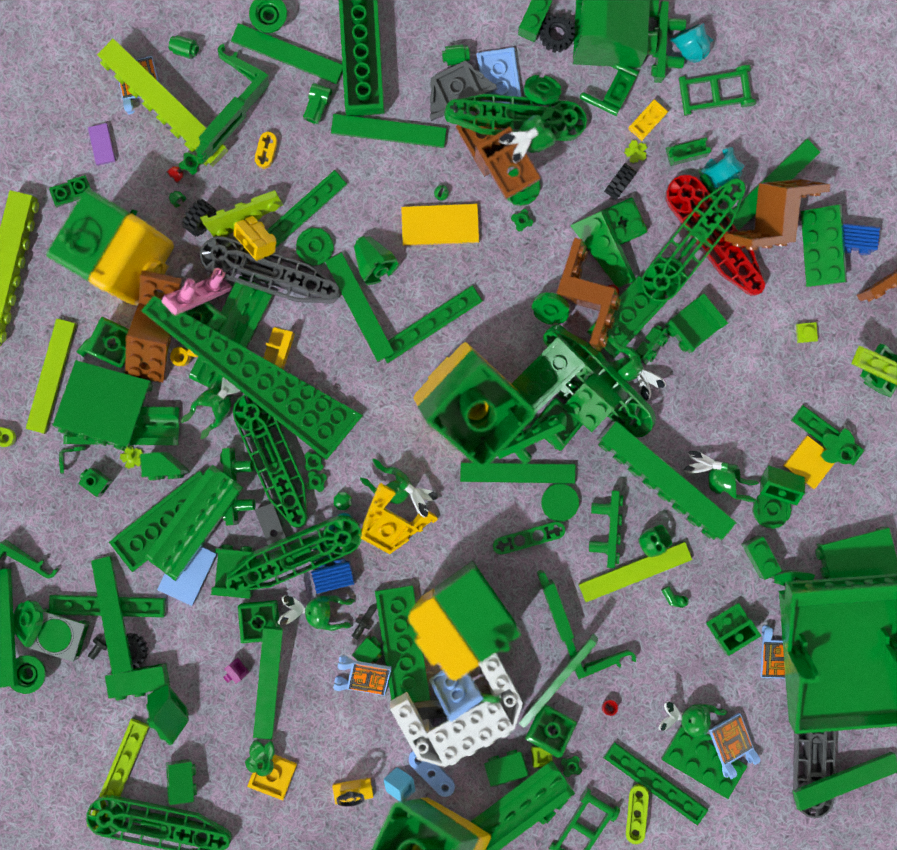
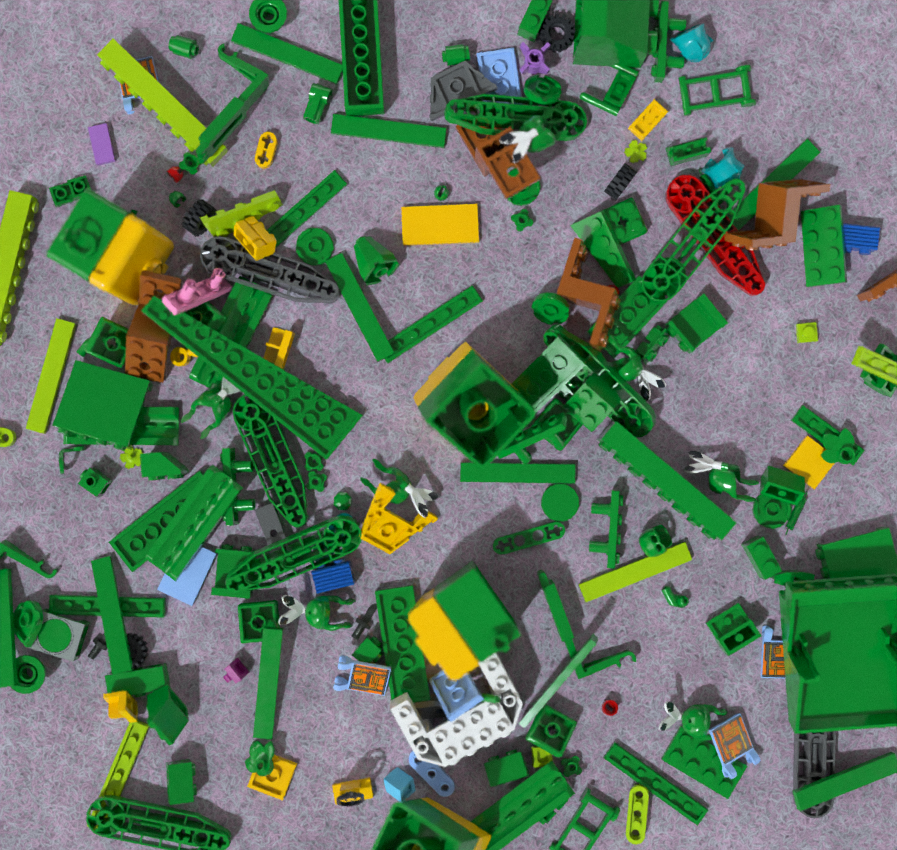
(122, 706): none -> yellow panel
(534, 59): none -> medium lavender brick
(796, 514): none -> green piece

